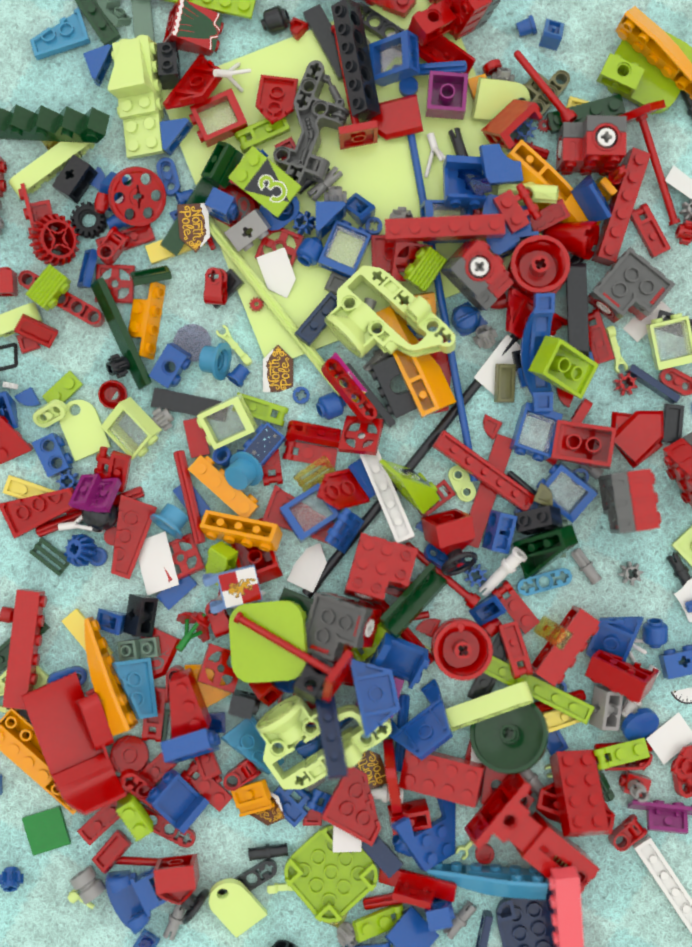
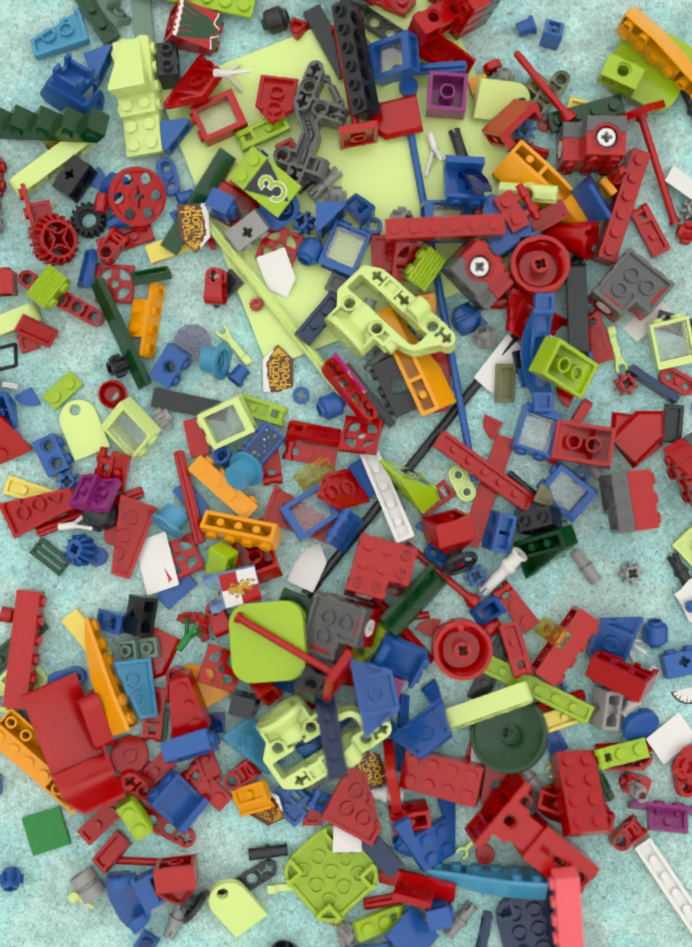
(51, 413): yellowish green plate -> none
(69, 85): none -> blue piece
(221, 164): dark green brick -> none
(498, 167): blue tile -> none
(531, 590): dark azure beam -> none

